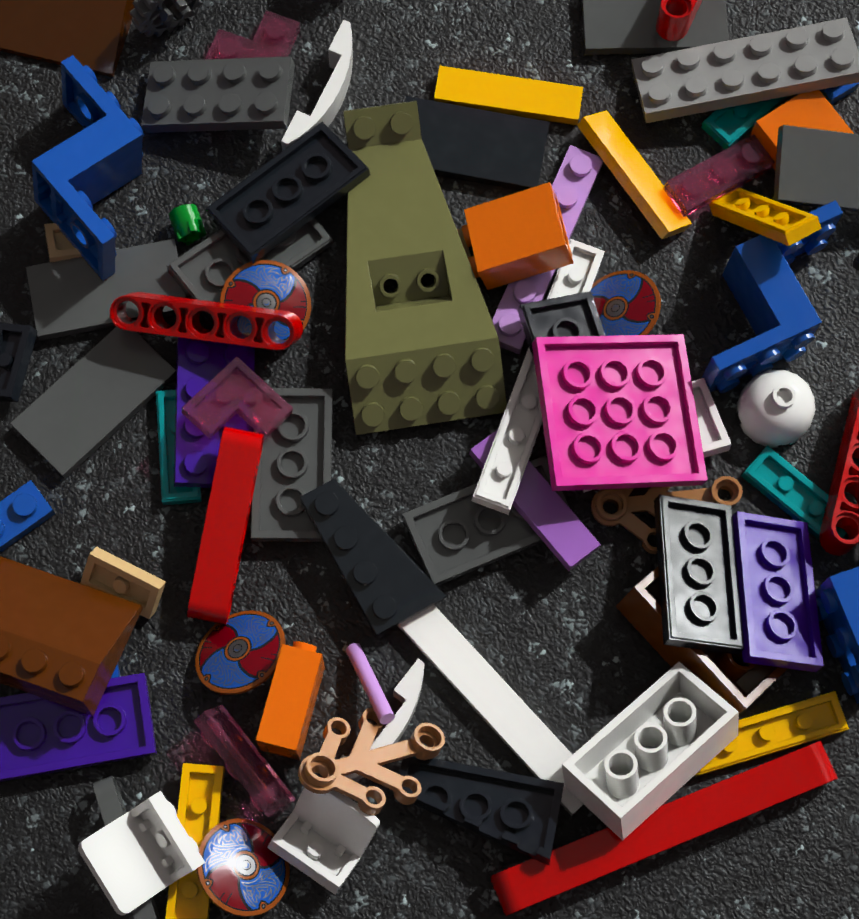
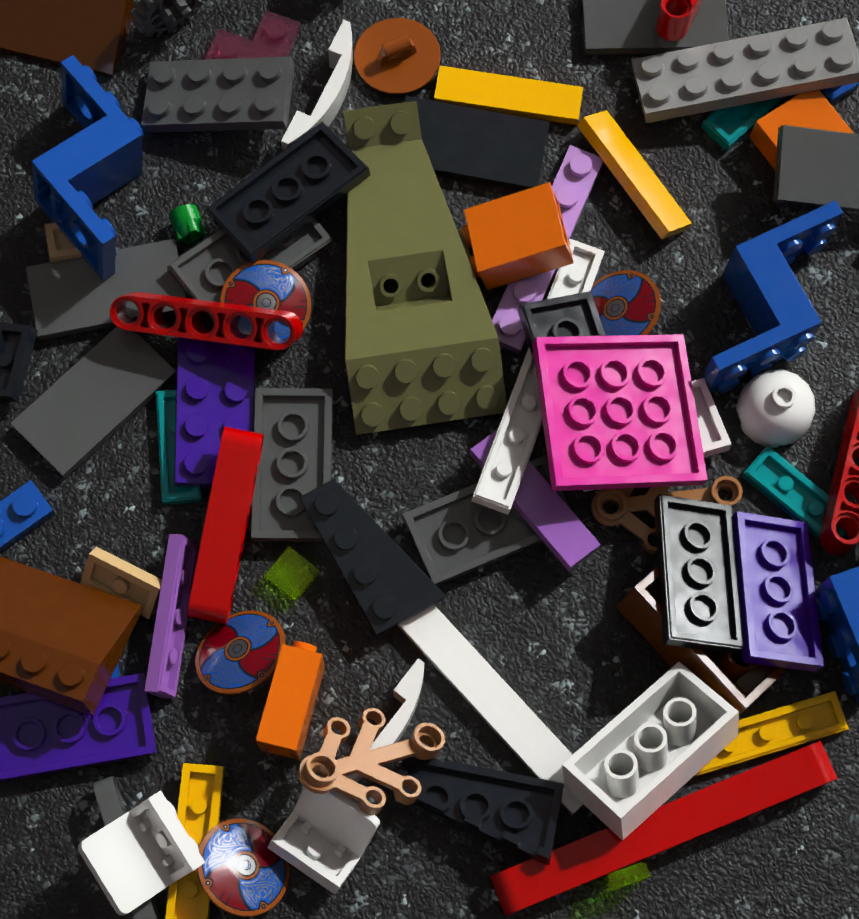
(171, 617): none -> medium lavender tile
(237, 392): clear pink plate -> none
(244, 761): clear pink plate -> none
(291, 574): none -> clear neon green tile
(370, 683): lavender piece -> none
(397, 56): none -> dark orange shield
(626, 877): none -> clear neon green tile
(718, 175): clear pink plate -> none
(765, 216): yellow tile -> none

